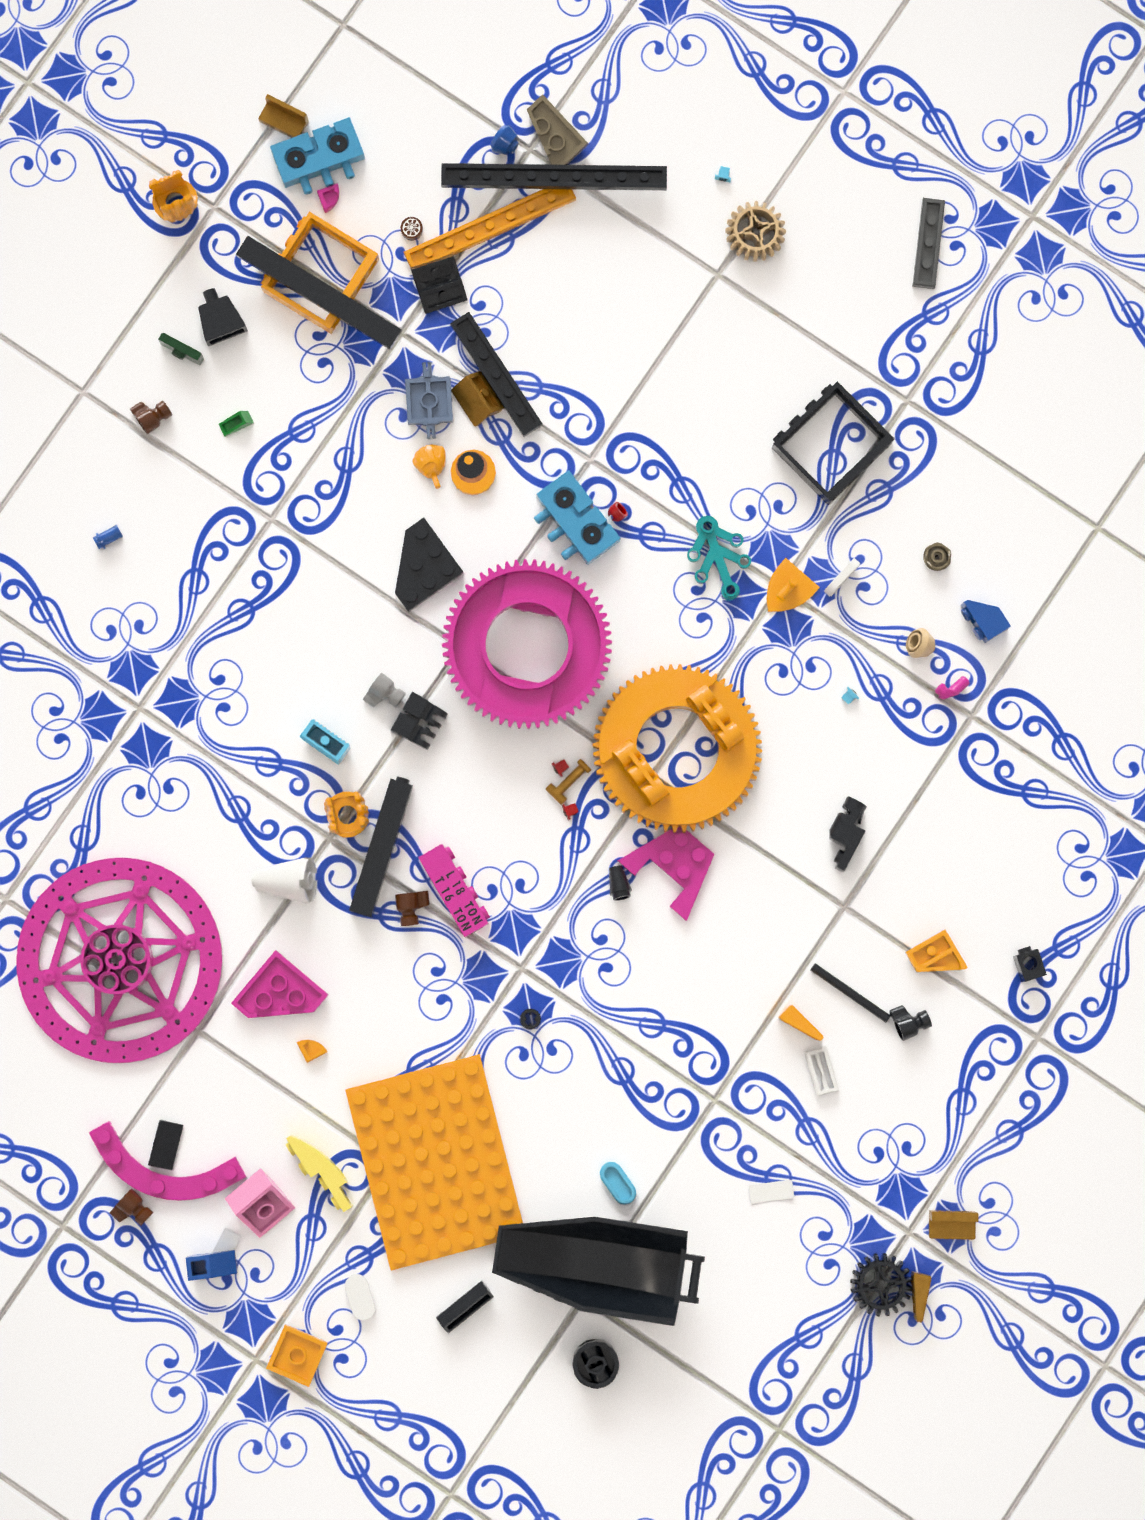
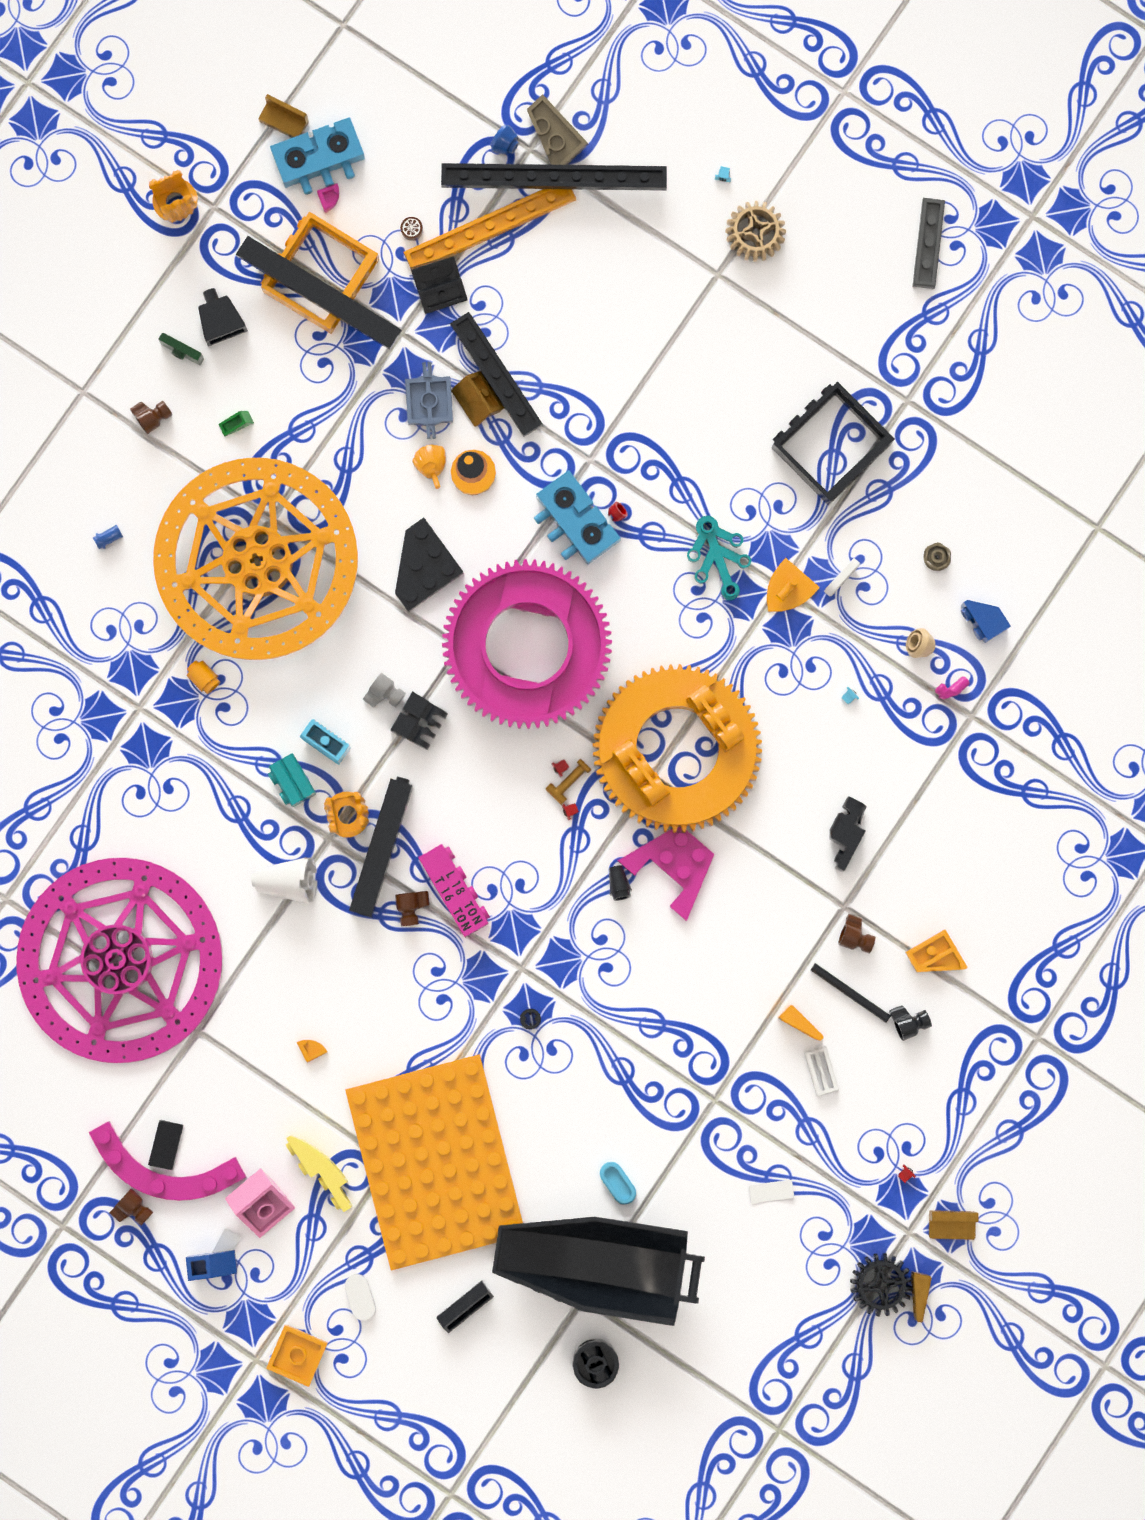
(203, 676): none -> light orange brick
(265, 552): none -> light orange piece
(279, 990): dark pink plate -> none
(292, 780): none -> teal brick
(852, 936): none -> reddish brown piece
(906, 1173): none -> red piece
(1038, 969): black brick -> none

